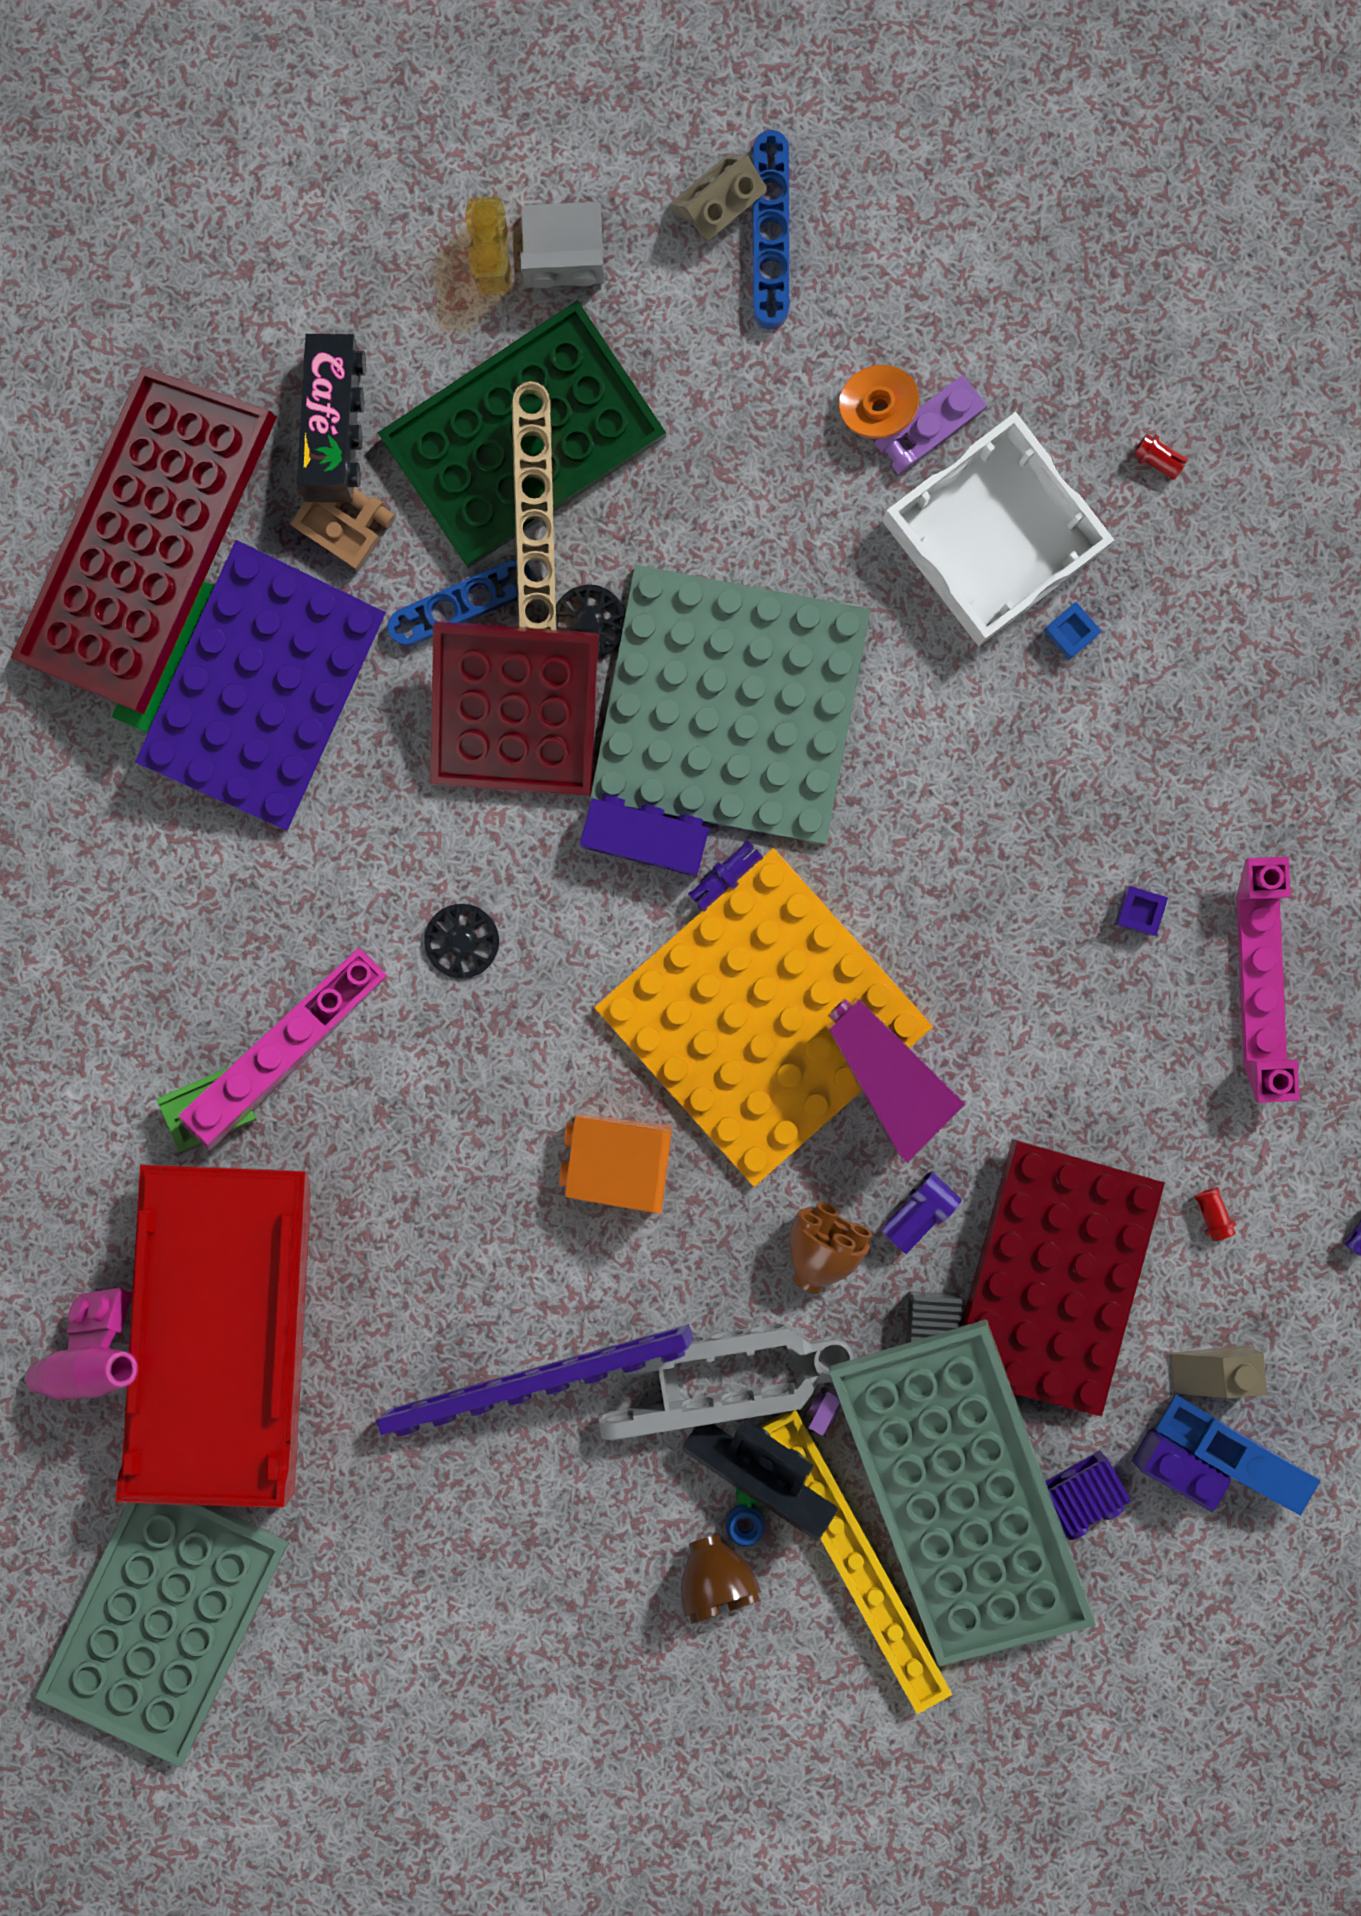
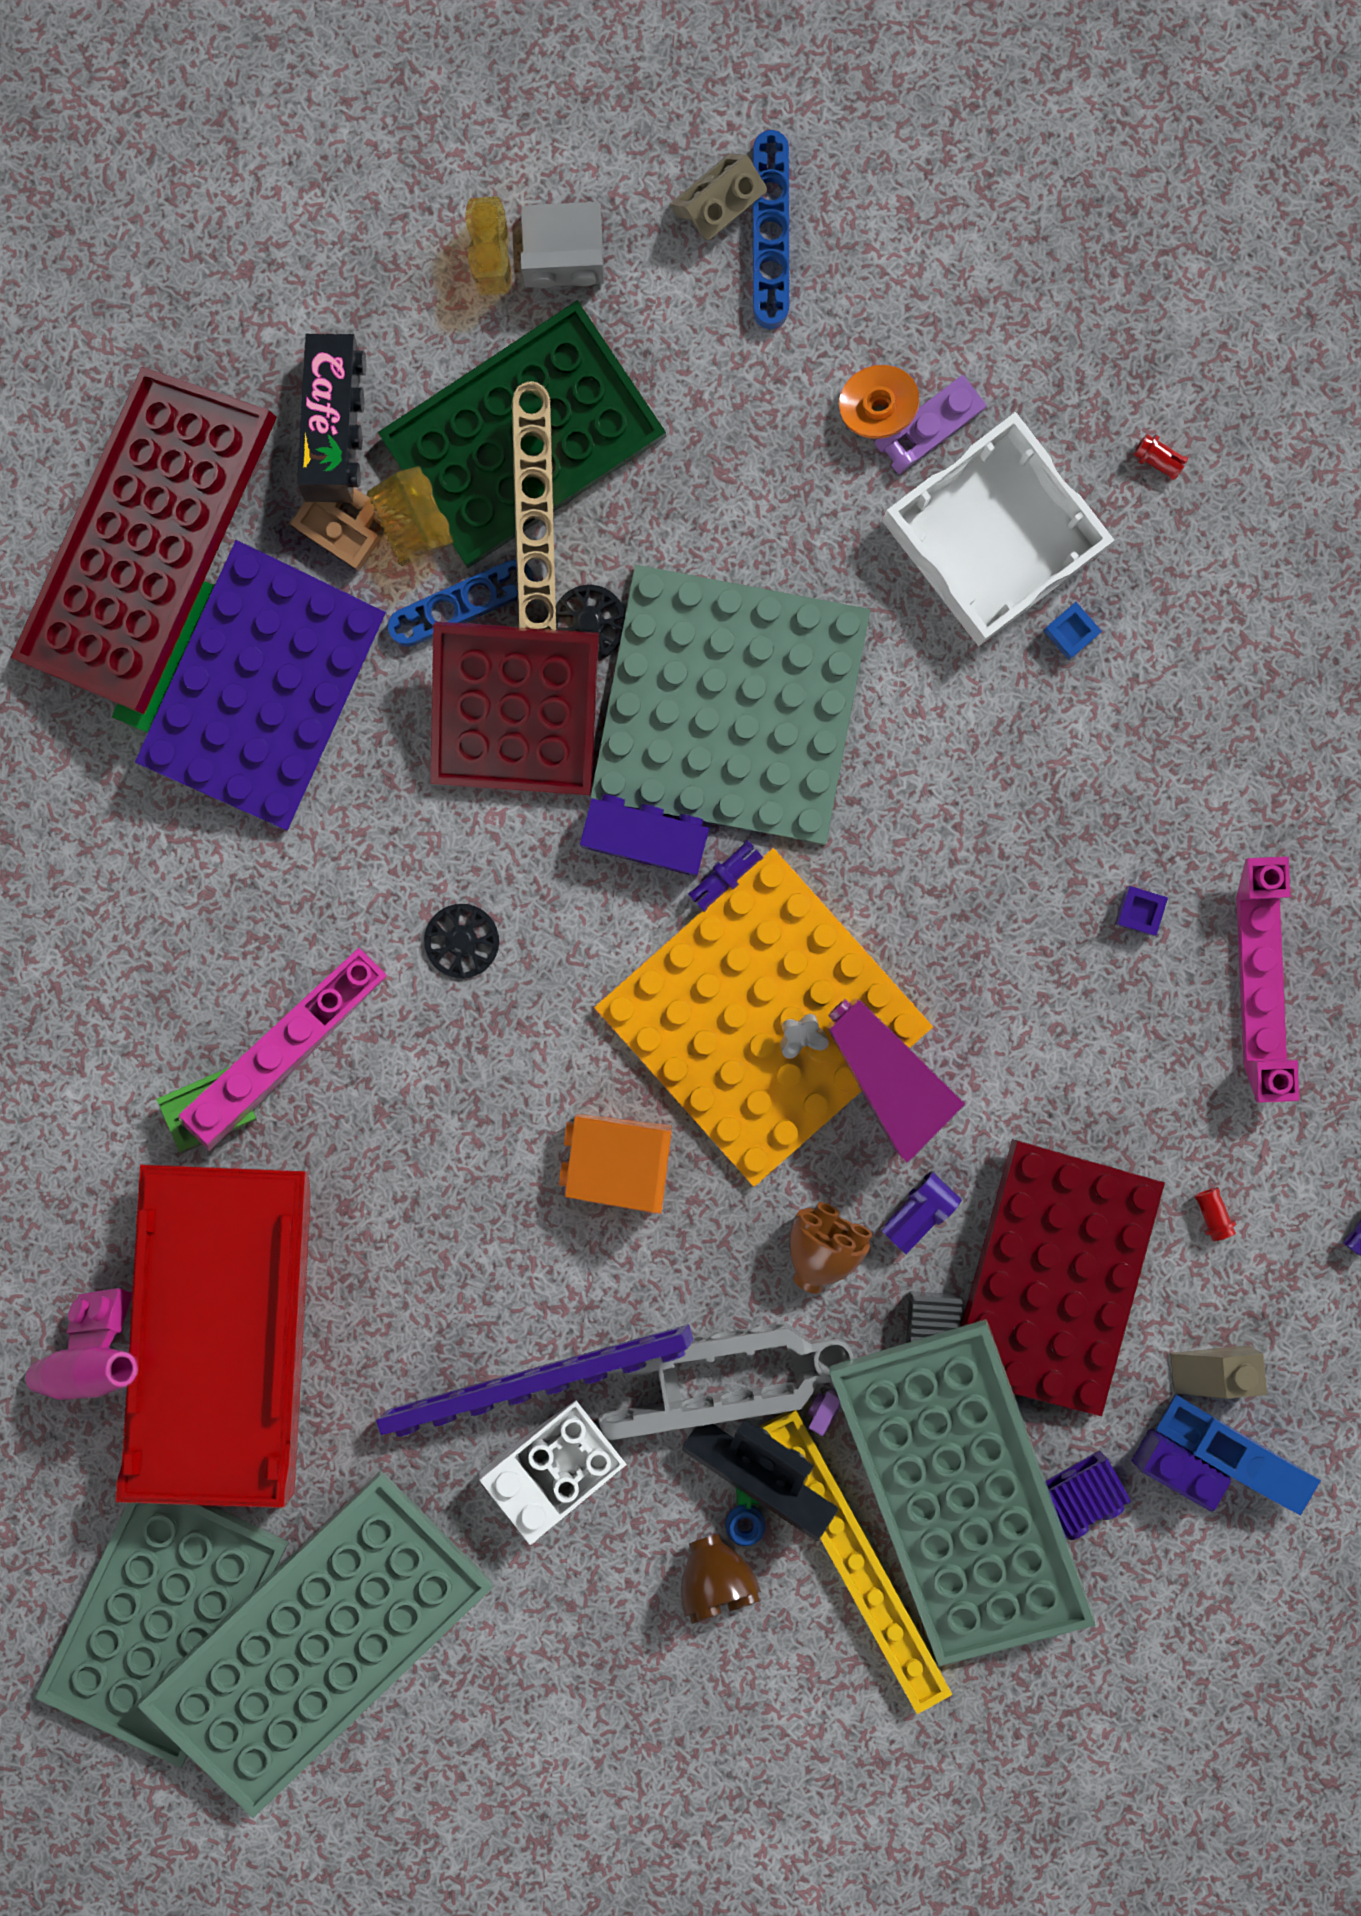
(315, 1644): none -> sand green plate
(410, 516): none -> clear yellow brick
(551, 1471): none -> white slope
(802, 1034): none -> light grey piece

